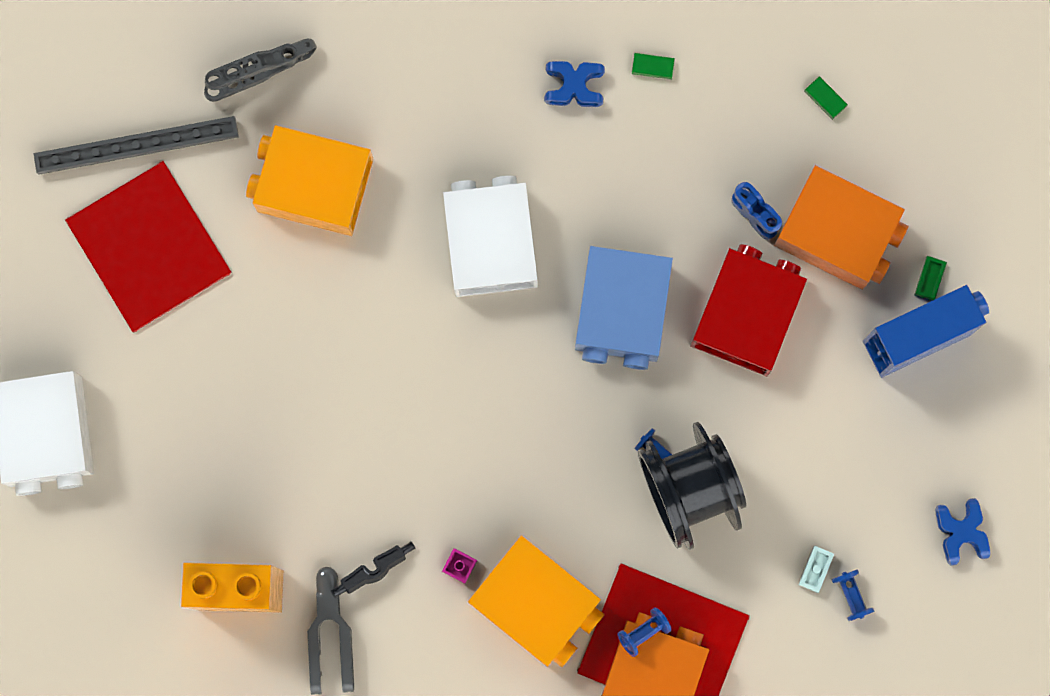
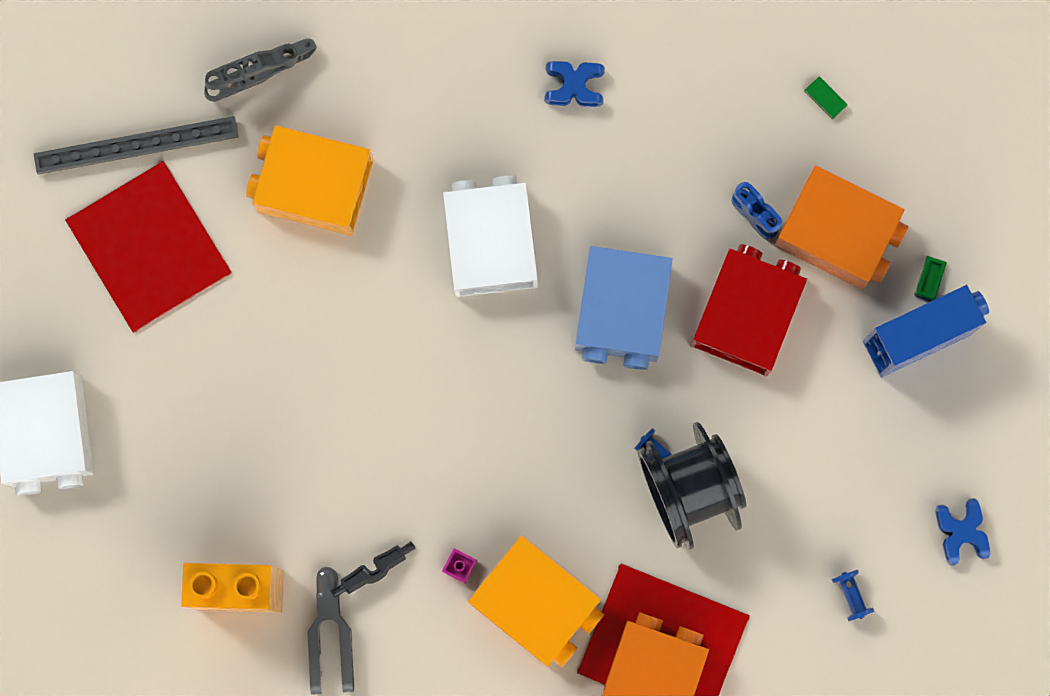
(644, 632): blue hose -> none
(653, 66): green tile -> none
(816, 569): light aqua plate -> none

